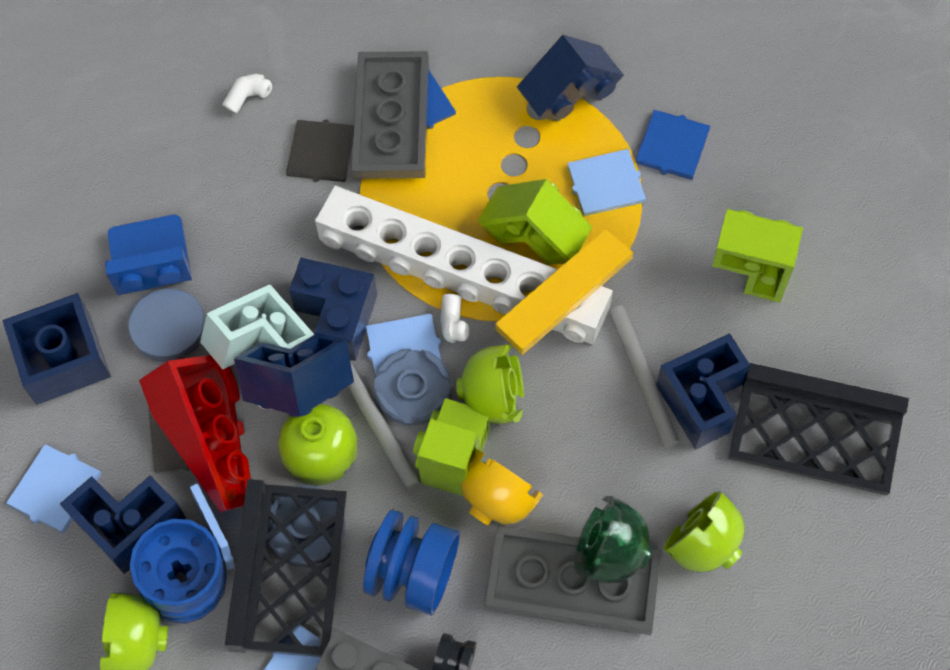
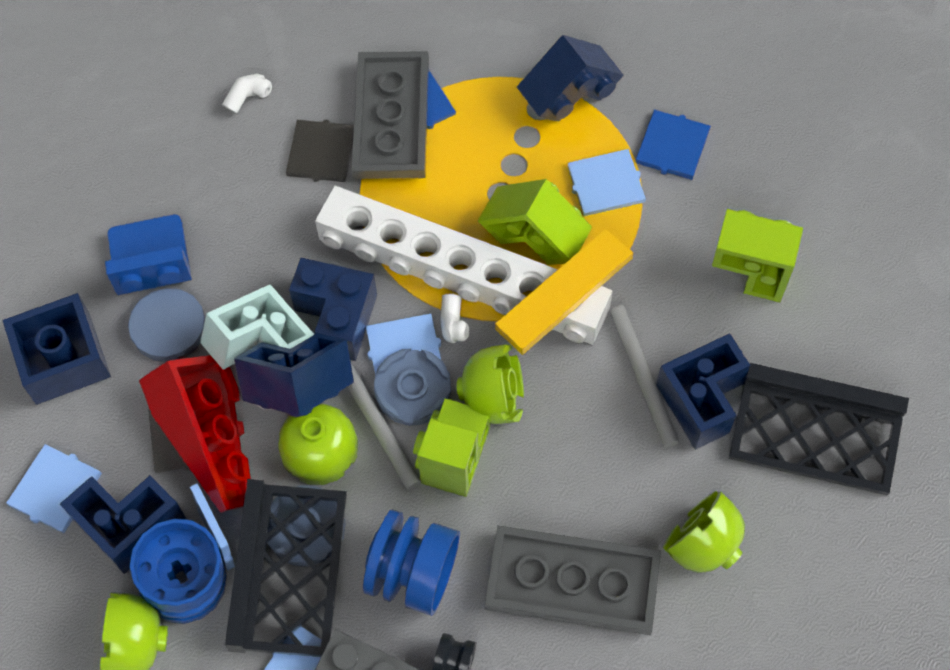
(497, 492): yellow cylinder -> none
(613, 543): clear green cylinder -> none

